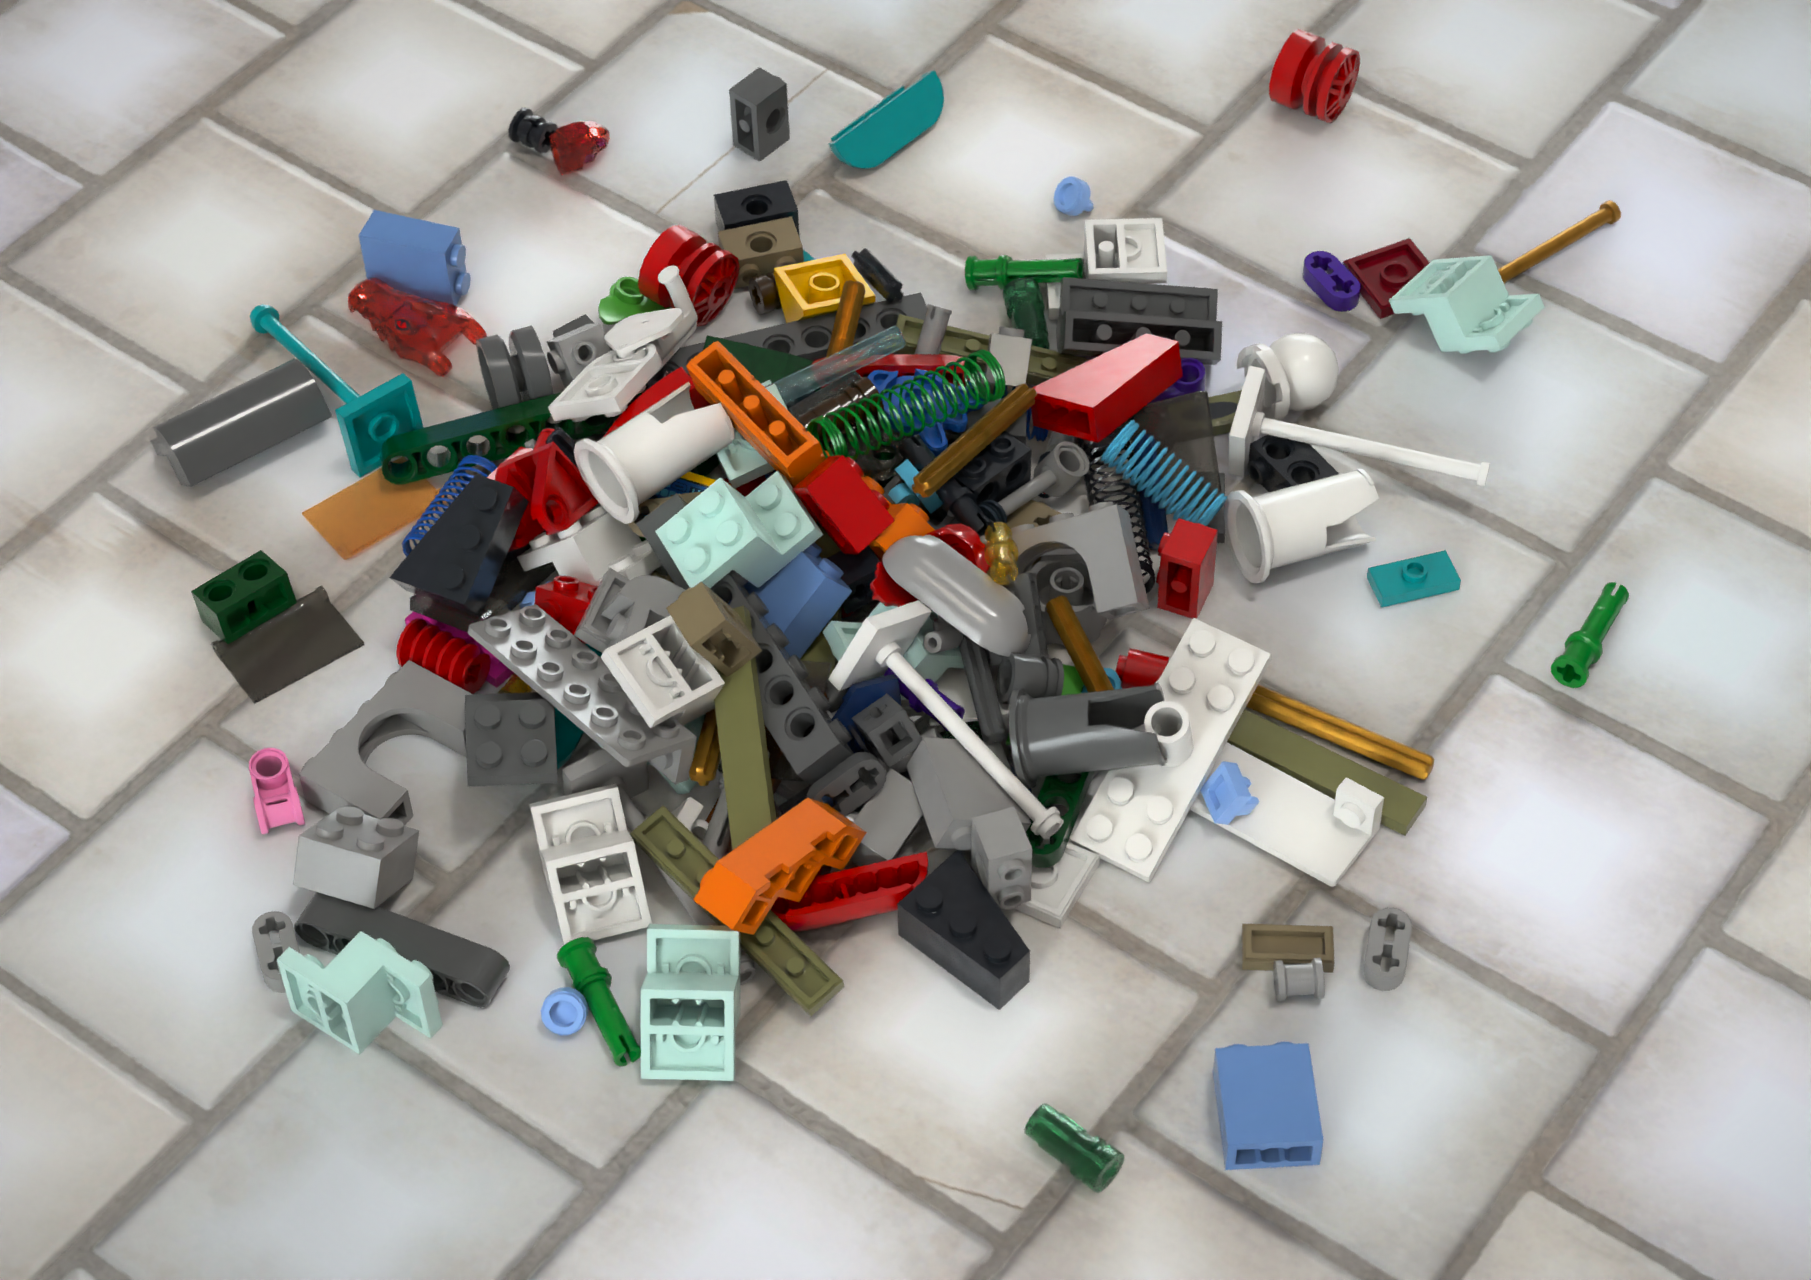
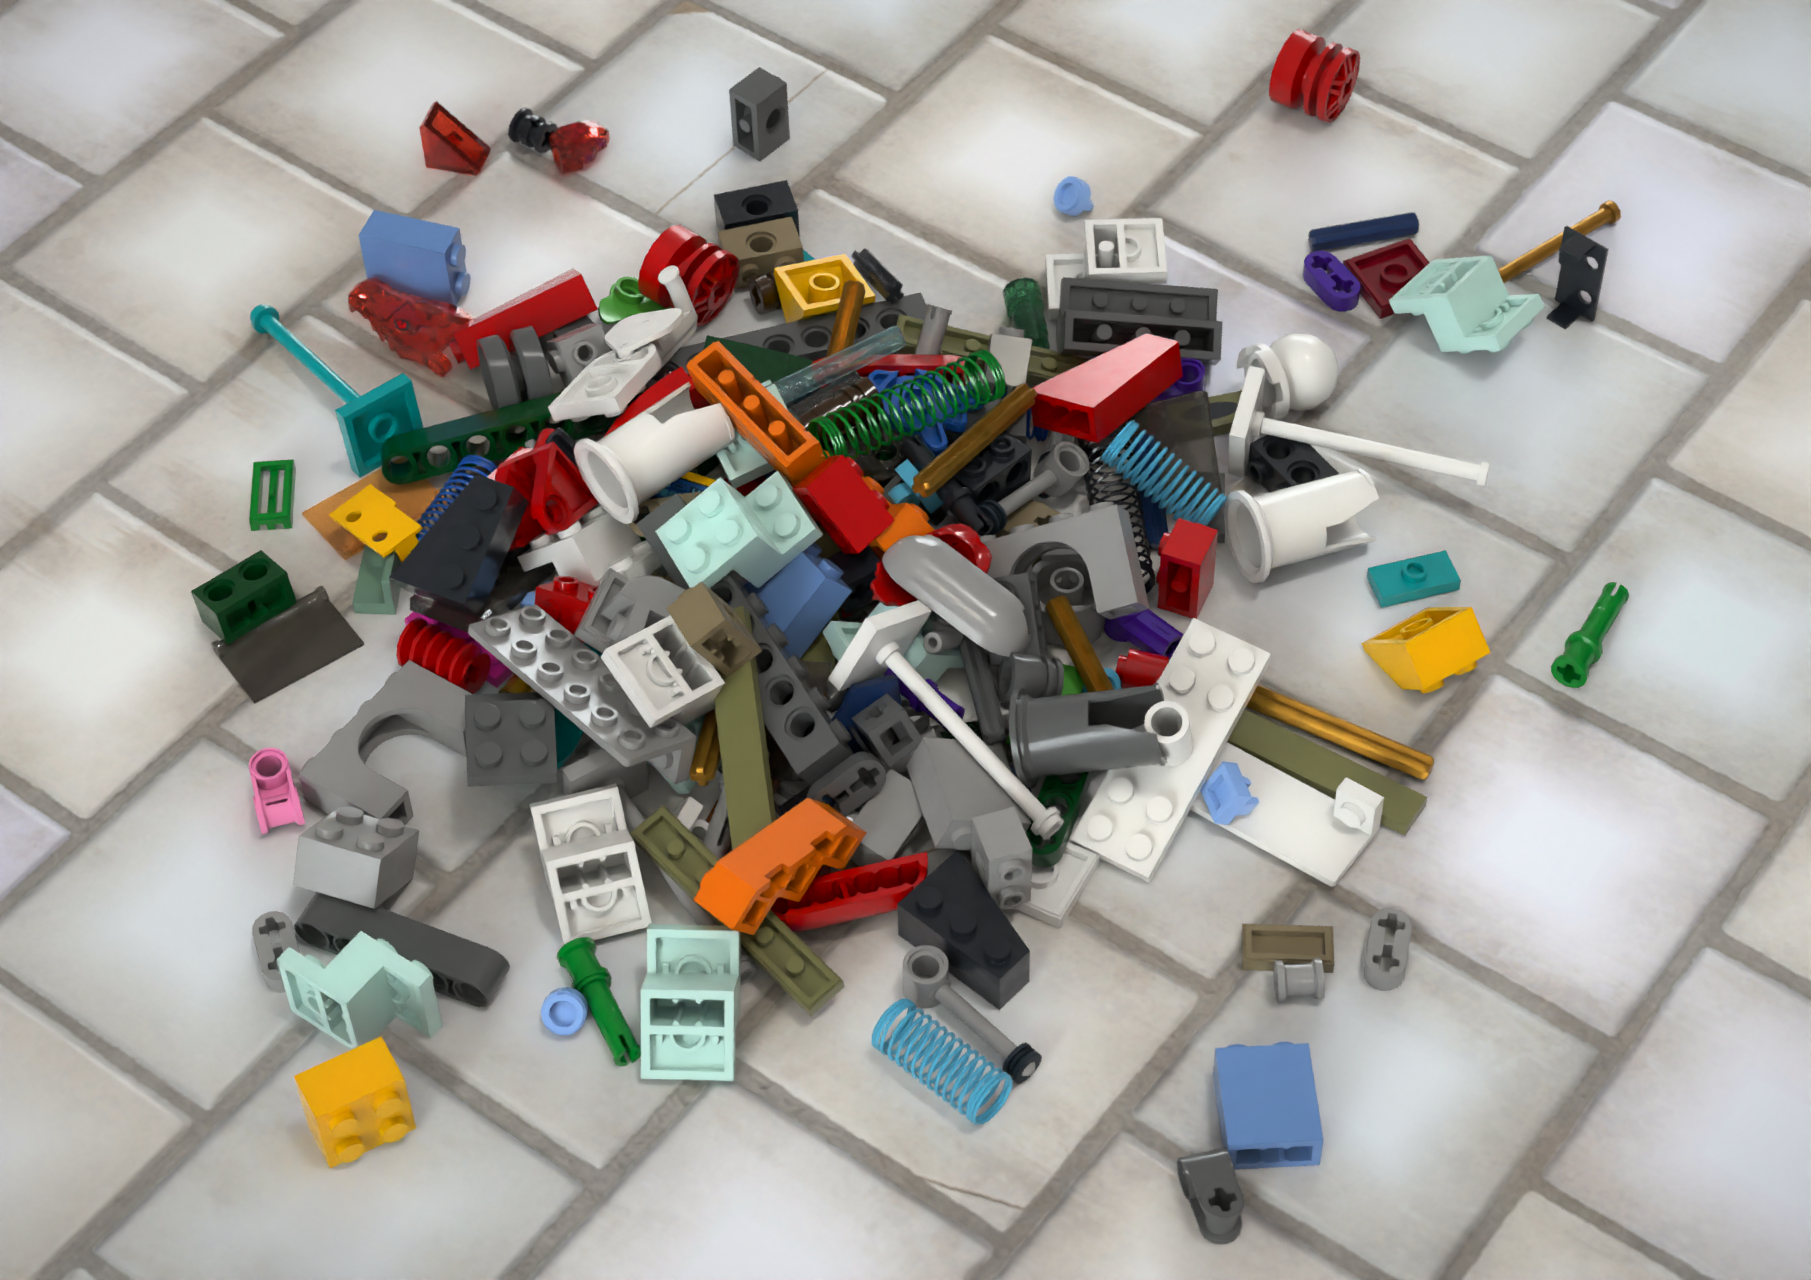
(241, 423): dark grey brick -> none
(272, 517): none -> green tile
(355, 1102): none -> yellow brick
(374, 589): none -> sand green panel
(375, 513): none -> yellow piece
(450, 144): none -> clear red slope
(543, 307): none -> red slope
(890, 124): teal brick -> none
(927, 993): none -> light grey piece
(977, 1097): none -> medium azure piece
(1001, 553): clear yellow pin -> none
(1005, 269): green pin -> none
(1070, 1144): clear green axle -> none
(1145, 632): none -> dark purple piece
(1213, 1194): none -> dark grey piece
(1363, 231): none -> dark blue axle
(1429, 647): none -> yellow slope
(1578, 276): none -> black piece

